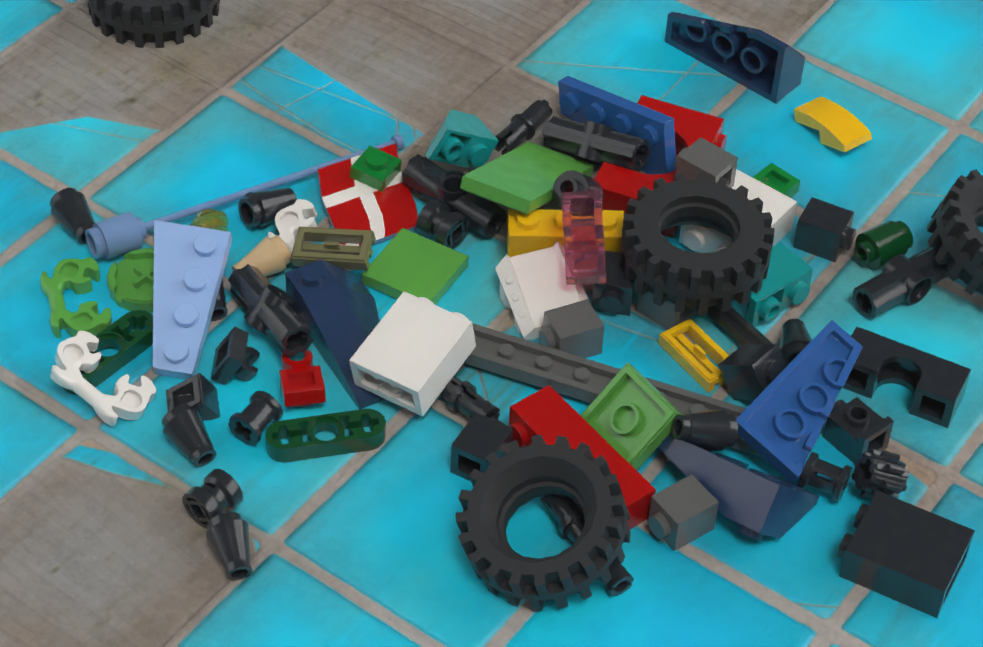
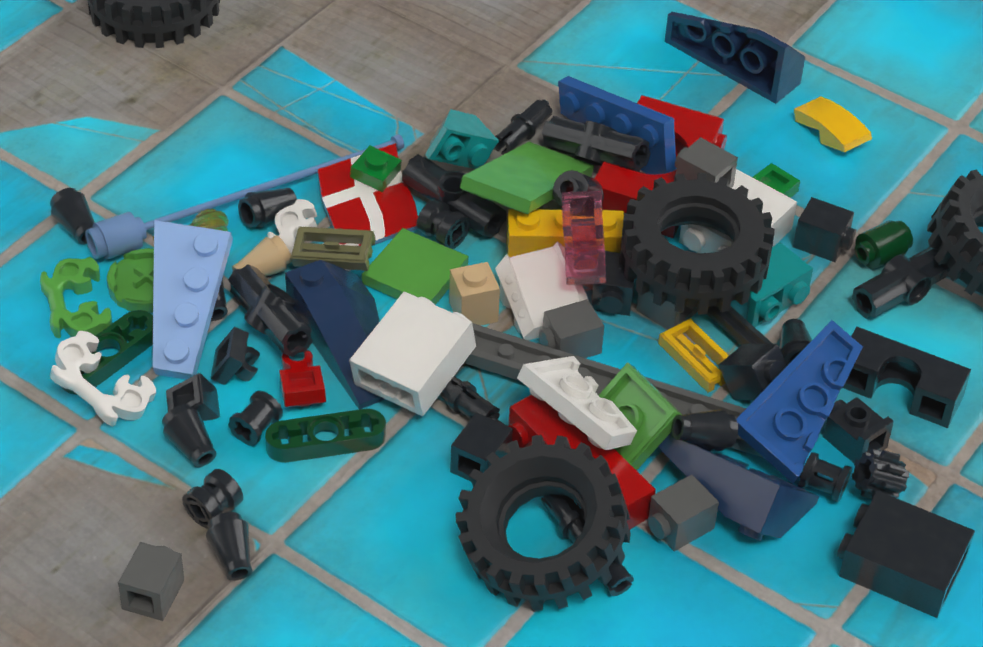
(151, 581): none -> dark grey brick
(475, 293): none -> tan brick
(577, 401): none -> white wing

